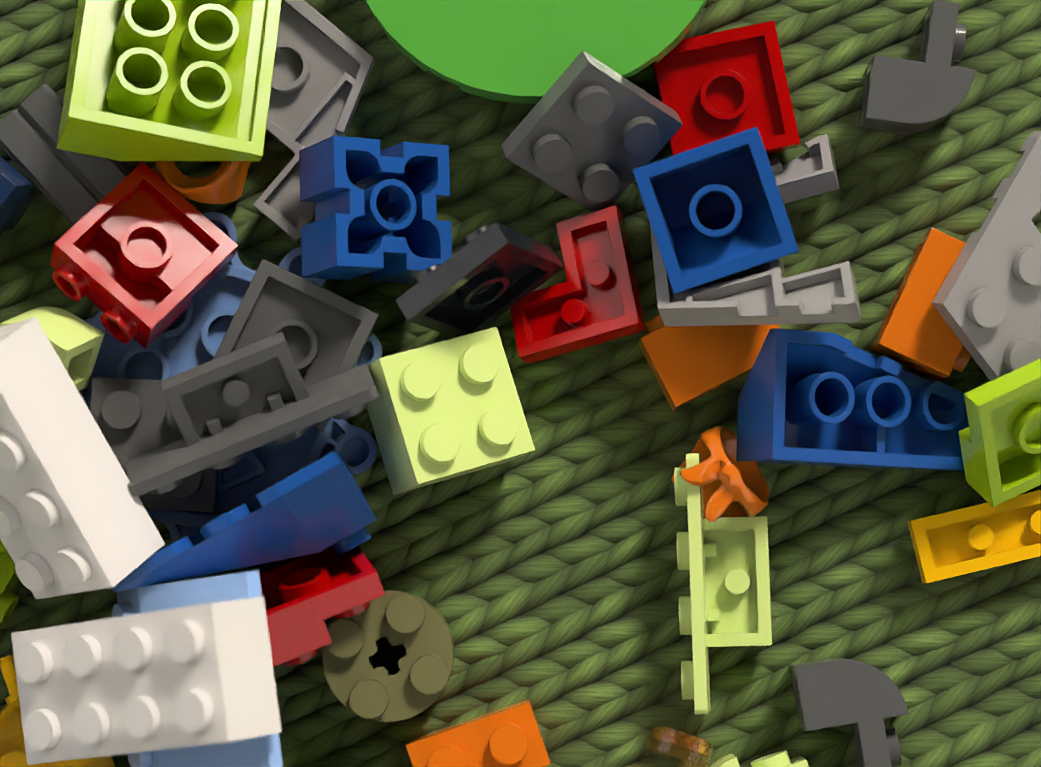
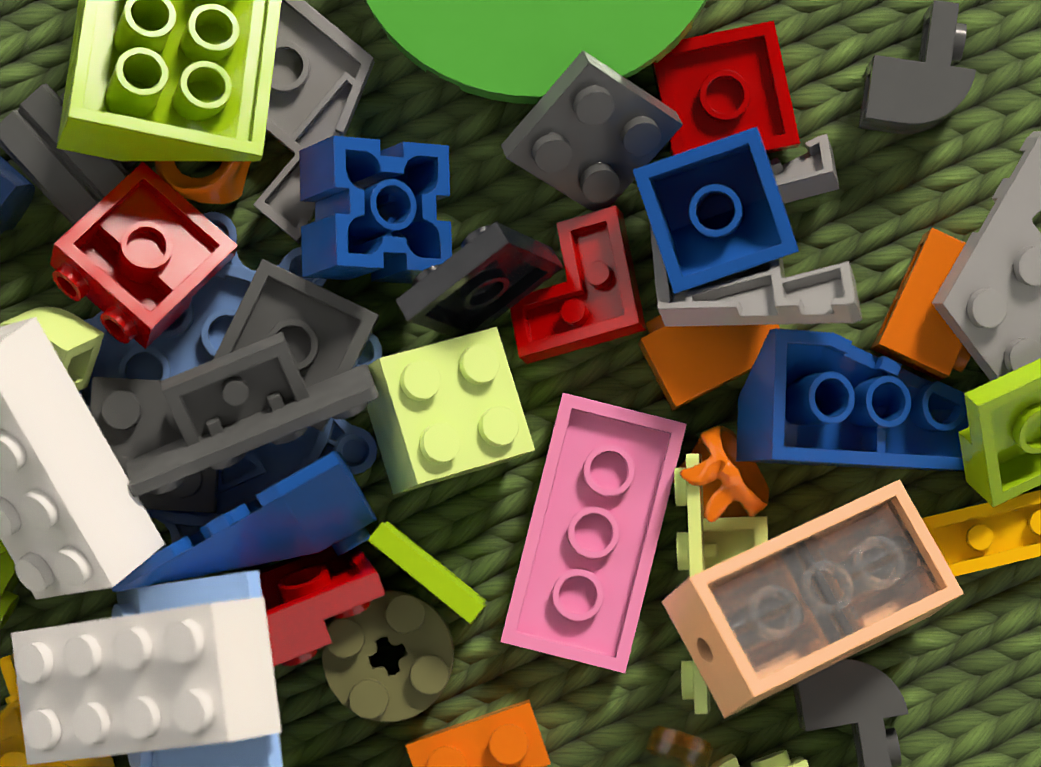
(428, 571): none -> lime tile
(593, 533): none -> bright pink plate
(811, 597): none -> brick

